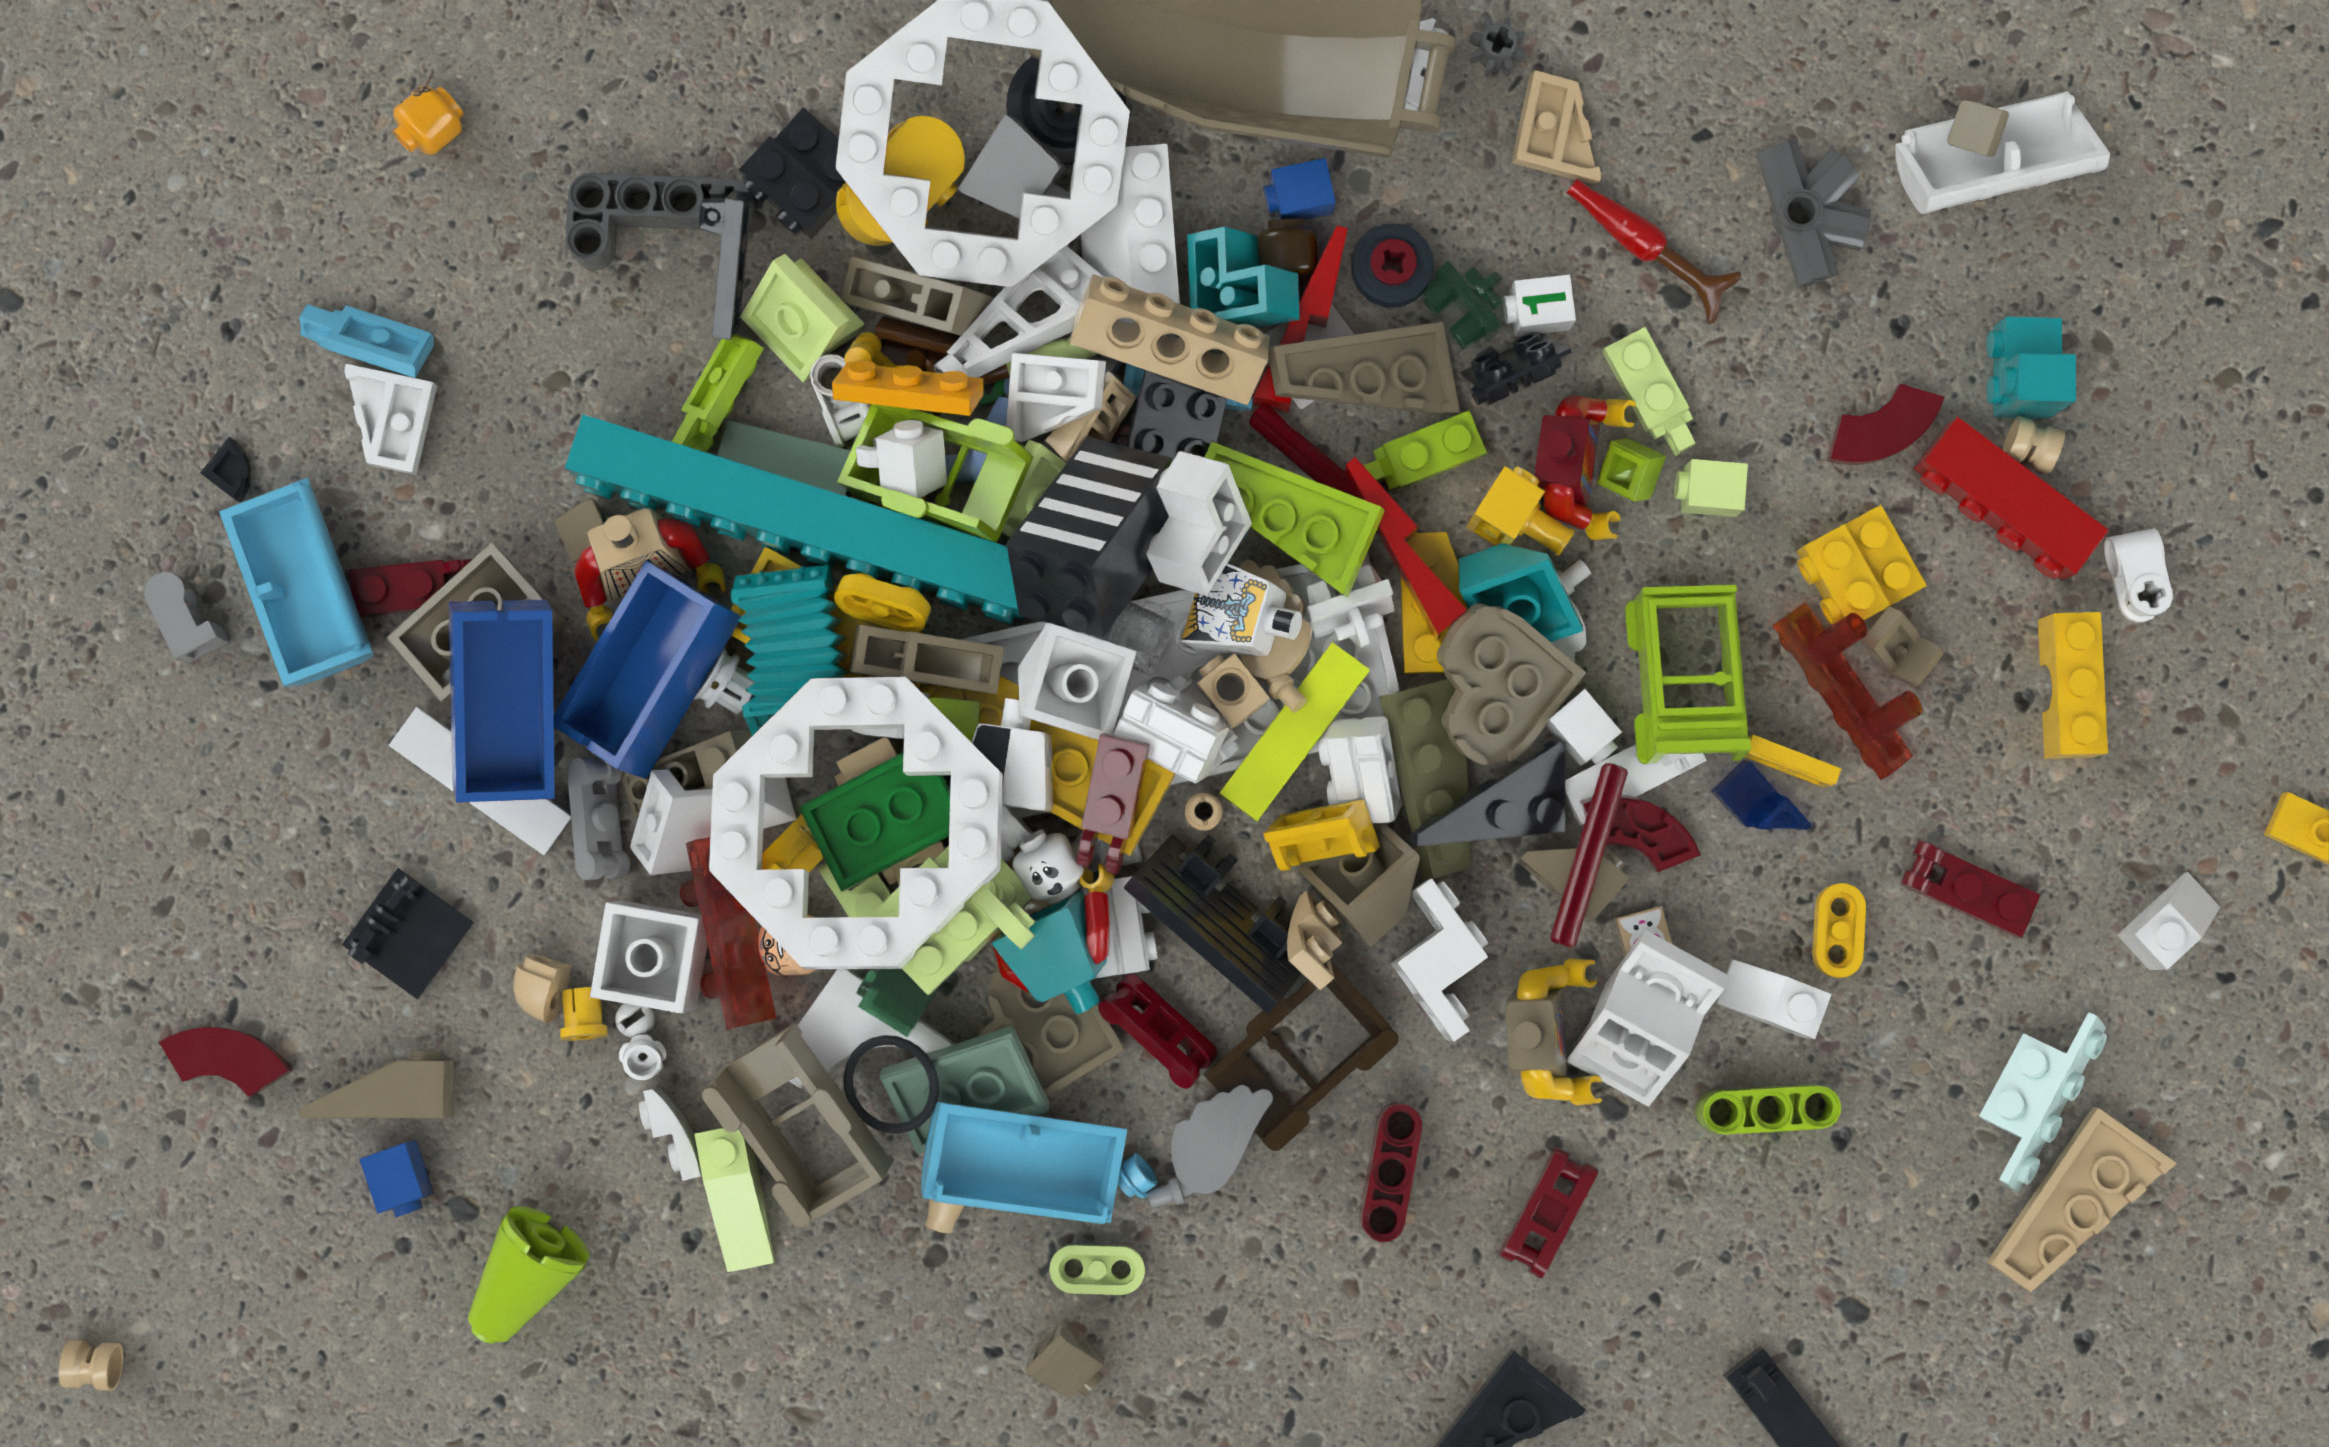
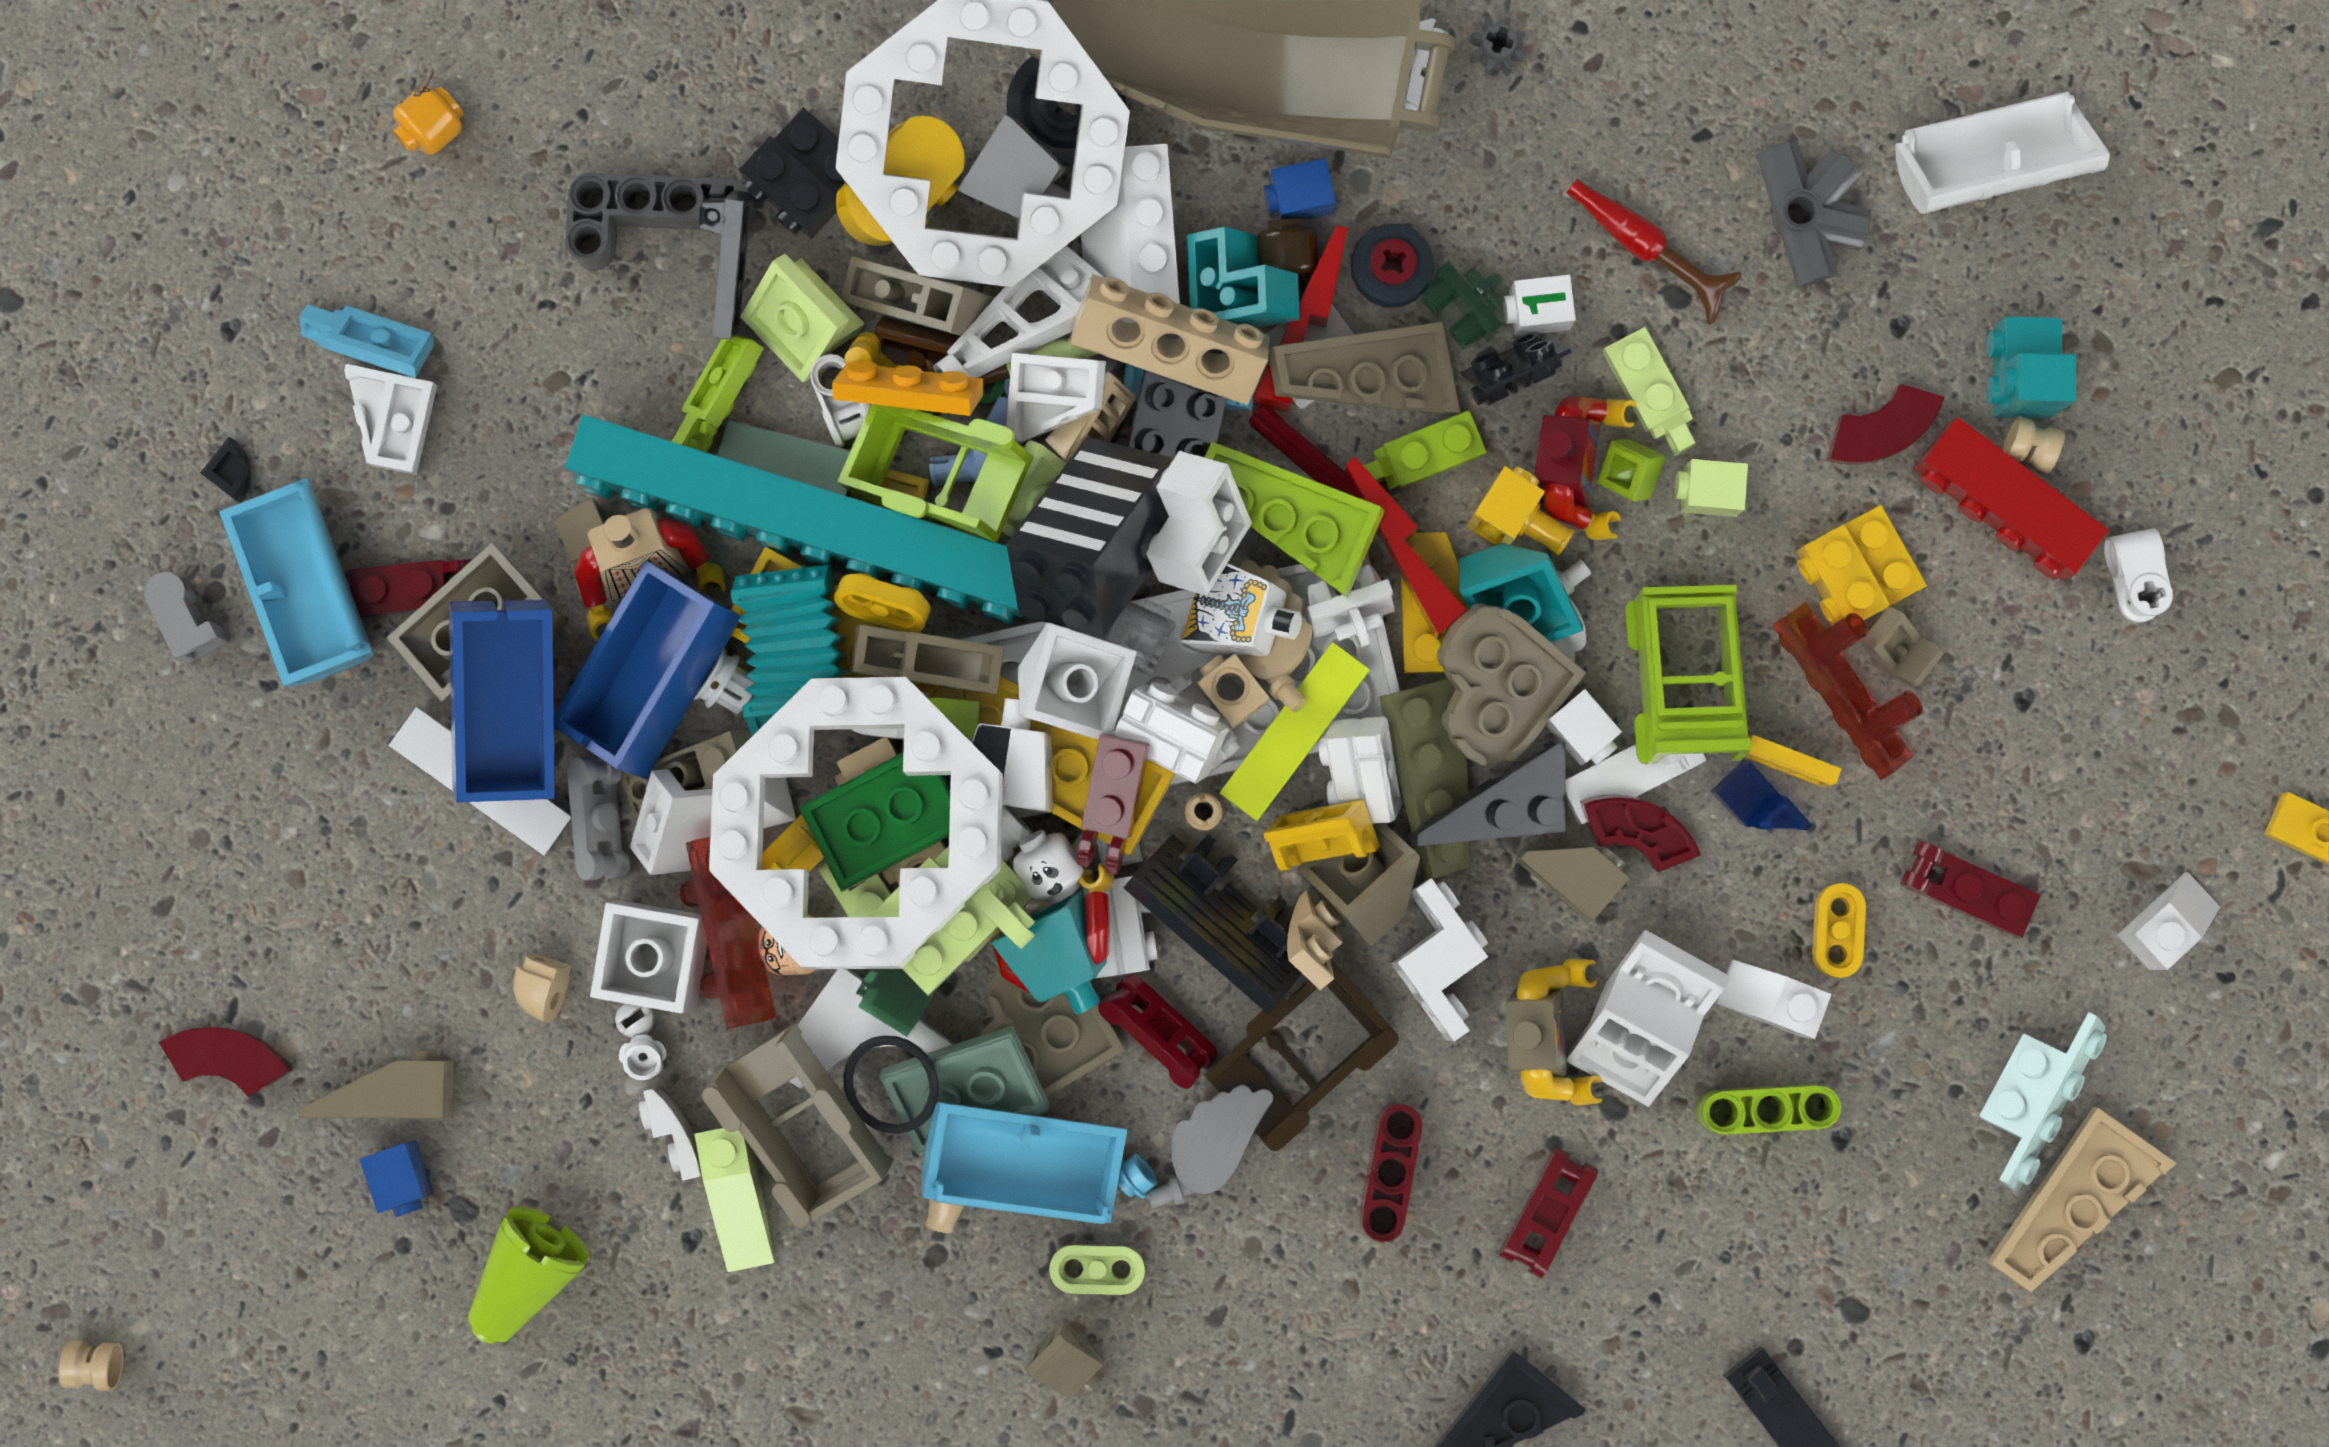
(407, 933): black hinge -> none
(582, 1016): yellow bush -> none
(907, 458): white brick -> none
(1554, 131): tan wing -> none
(1589, 855): dark red axle -> none
(1632, 926): tile -> none
(1978, 128): dark tan slope -> none
(2077, 712): yellow arch -> none

